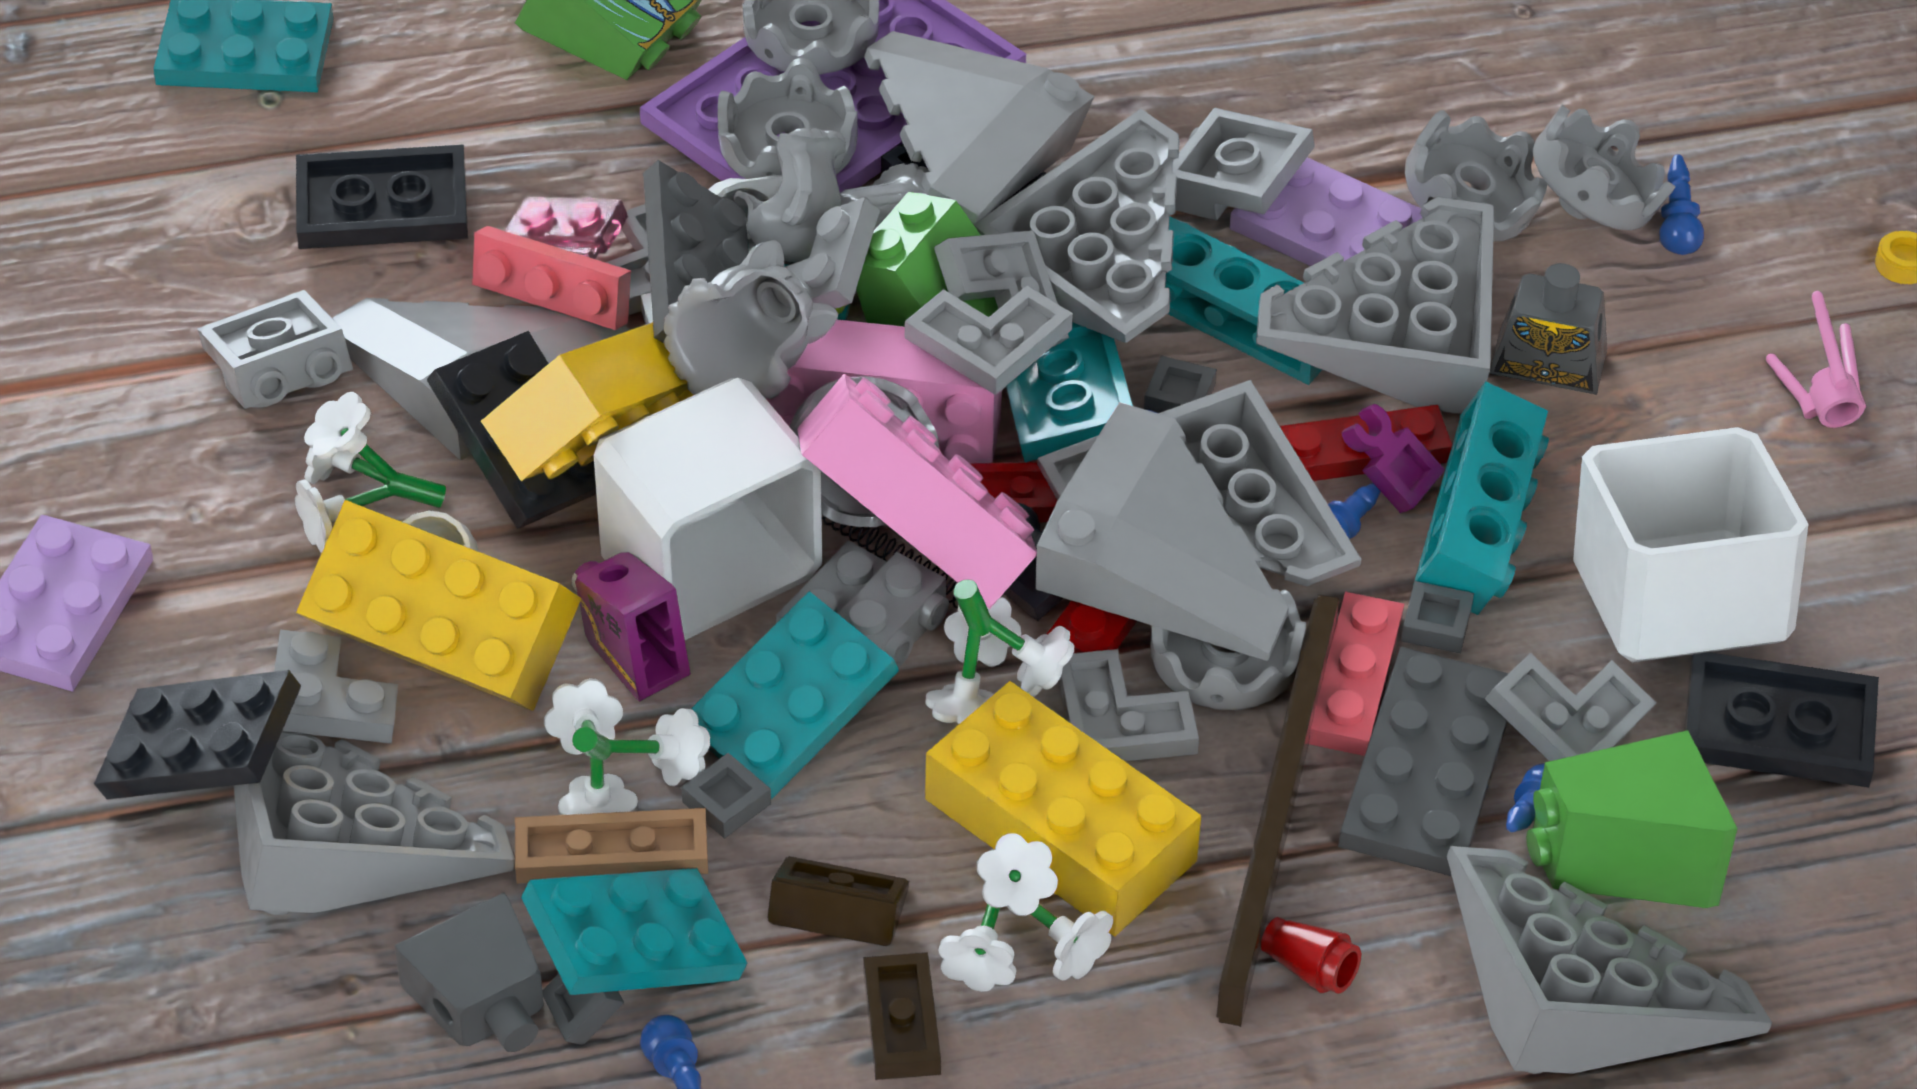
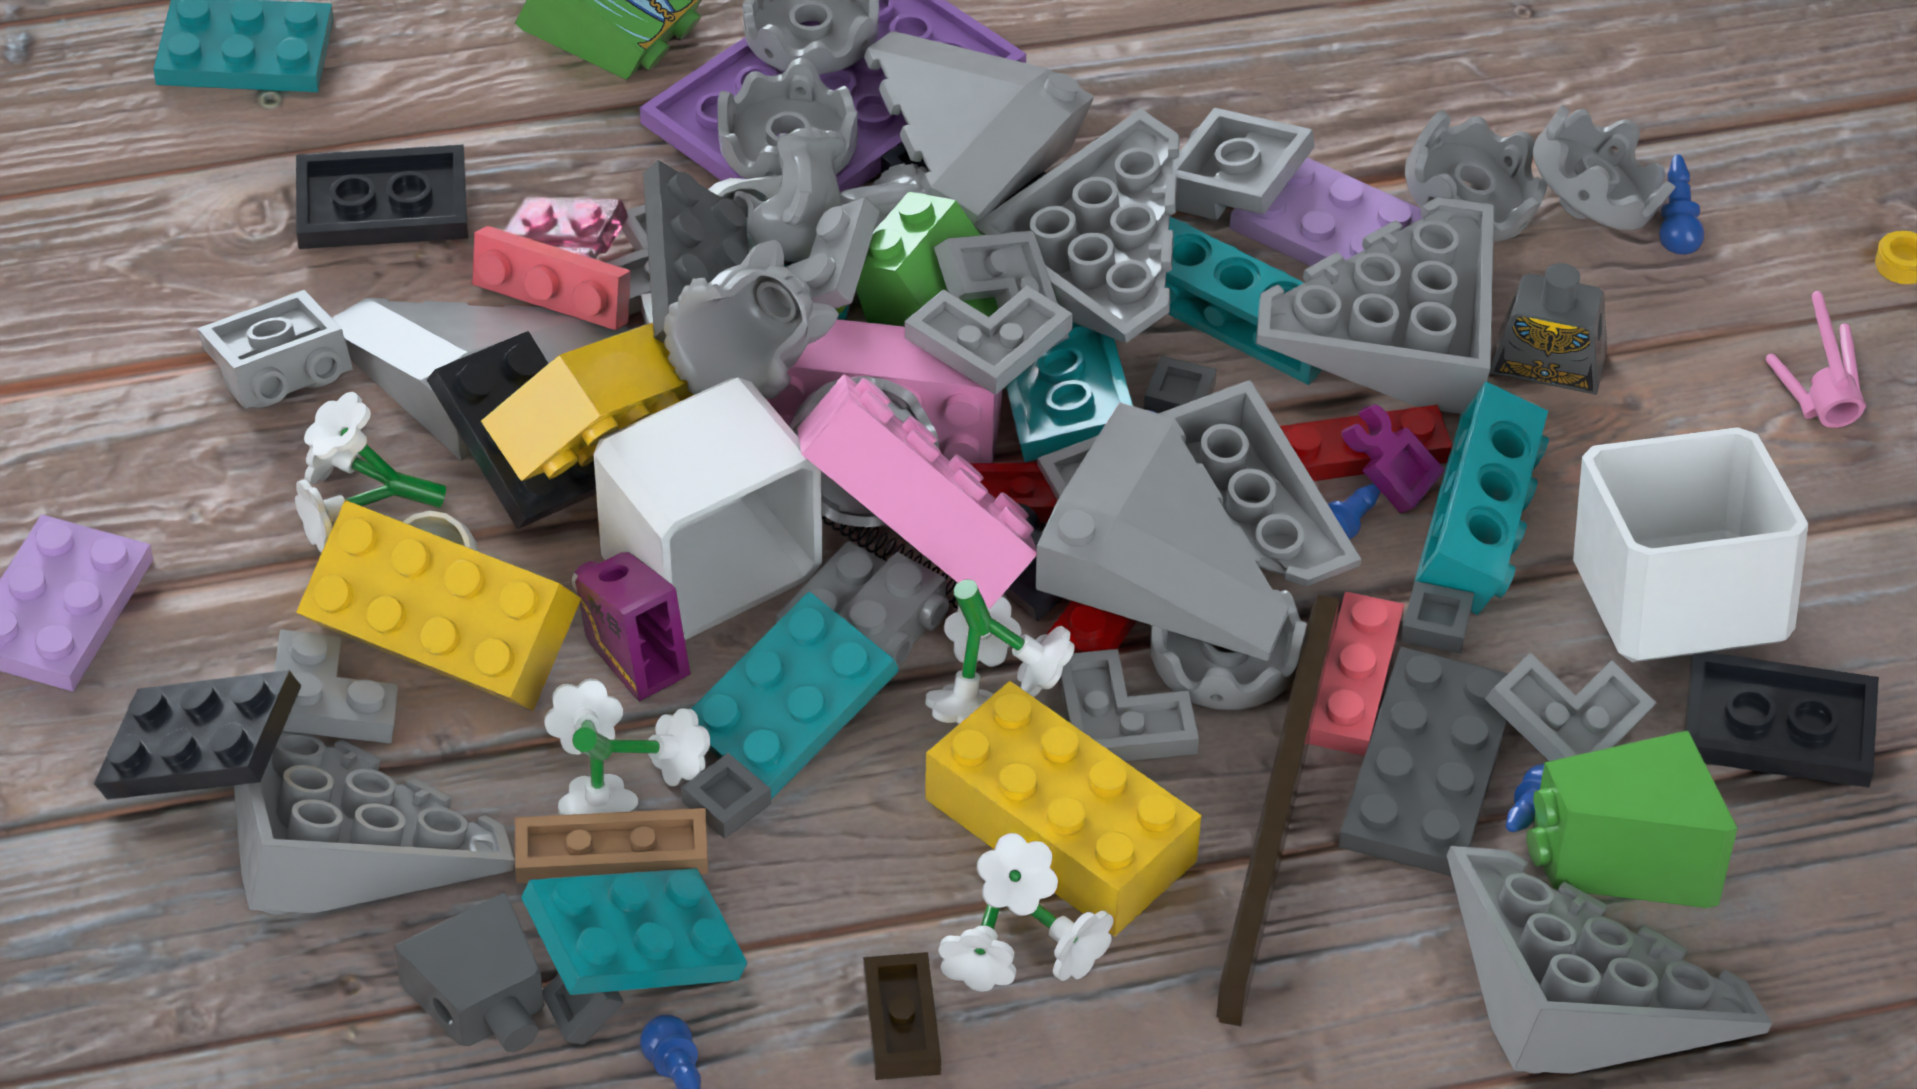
(837, 901): dark brown slope -> none
(1313, 953): red cone -> none

